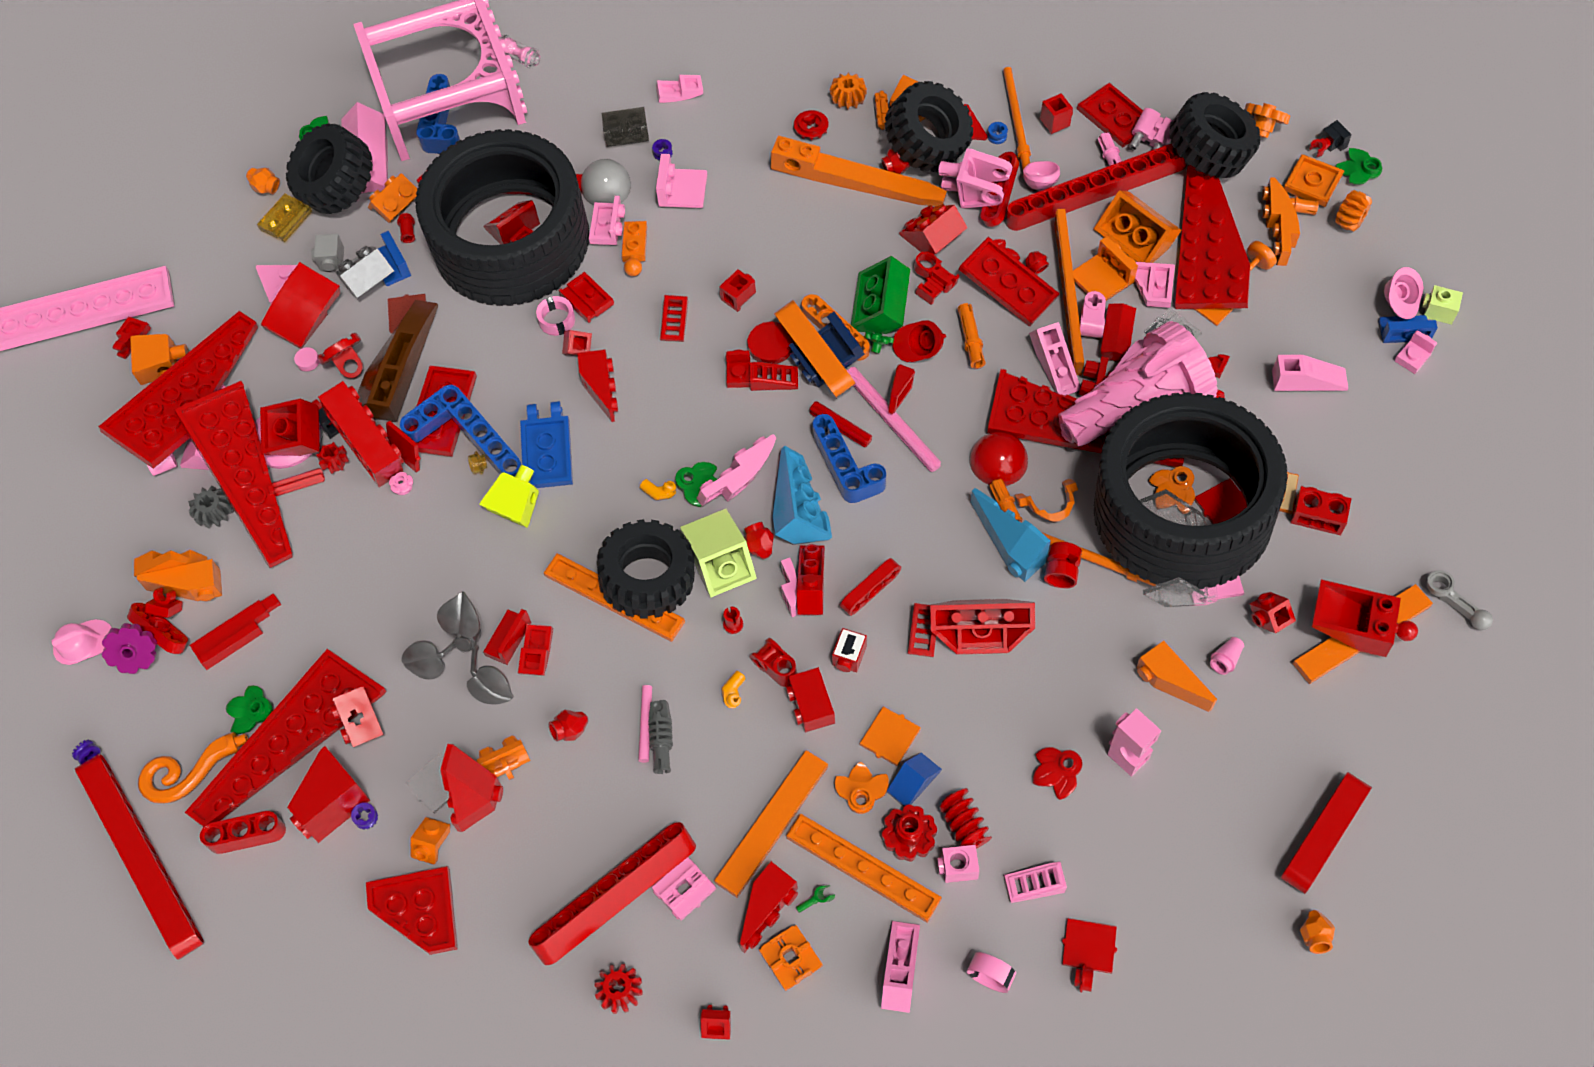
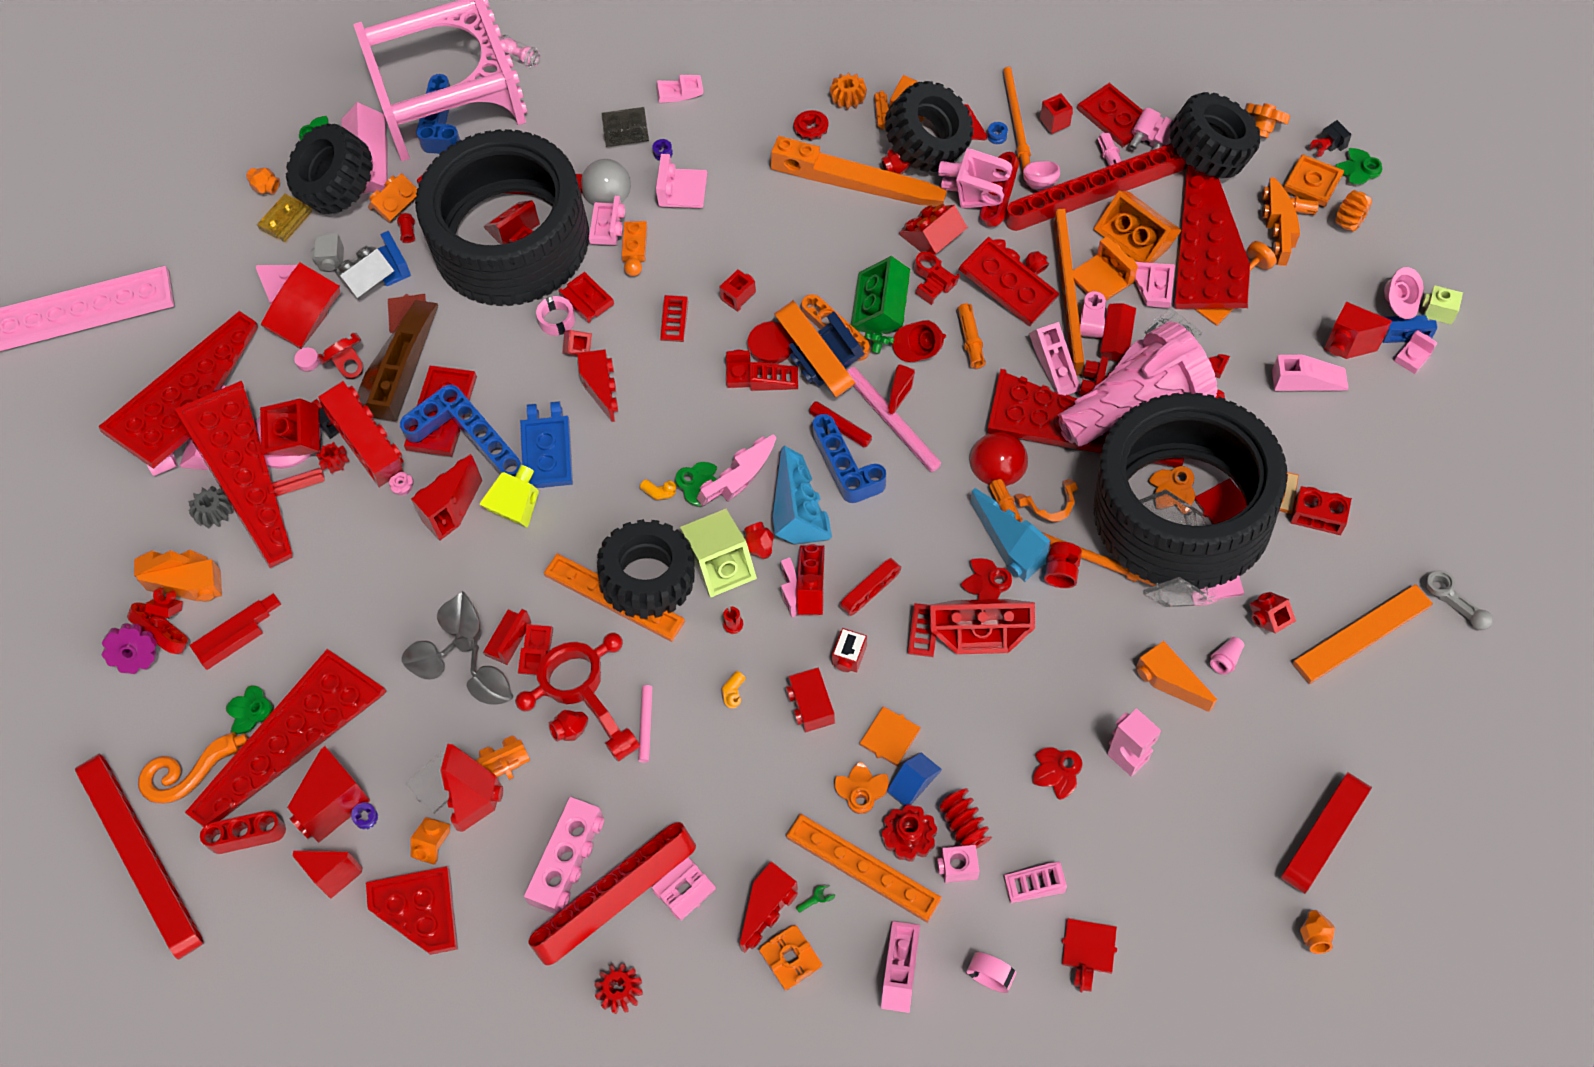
(79, 641): bright pink piece -> none
(85, 751): dark purple bush -> none
(129, 328): red plate -> none
(153, 356): orange torso -> none
(329, 869): none -> red slope
(358, 701): brick -> none
(405, 444): red piece -> none
(448, 497): none -> red slope
(477, 463): clear yellow plate -> none
(574, 815): none -> bright pink brick
(621, 742): none -> red piece
(660, 735): dark grey hinge -> none
(716, 1023): red tile -> none
(771, 824): orange tile -> none
(772, 660): red piece -> none
(983, 581): none -> red plate
(1356, 332): none -> red slope
(1358, 616): red slope -> none

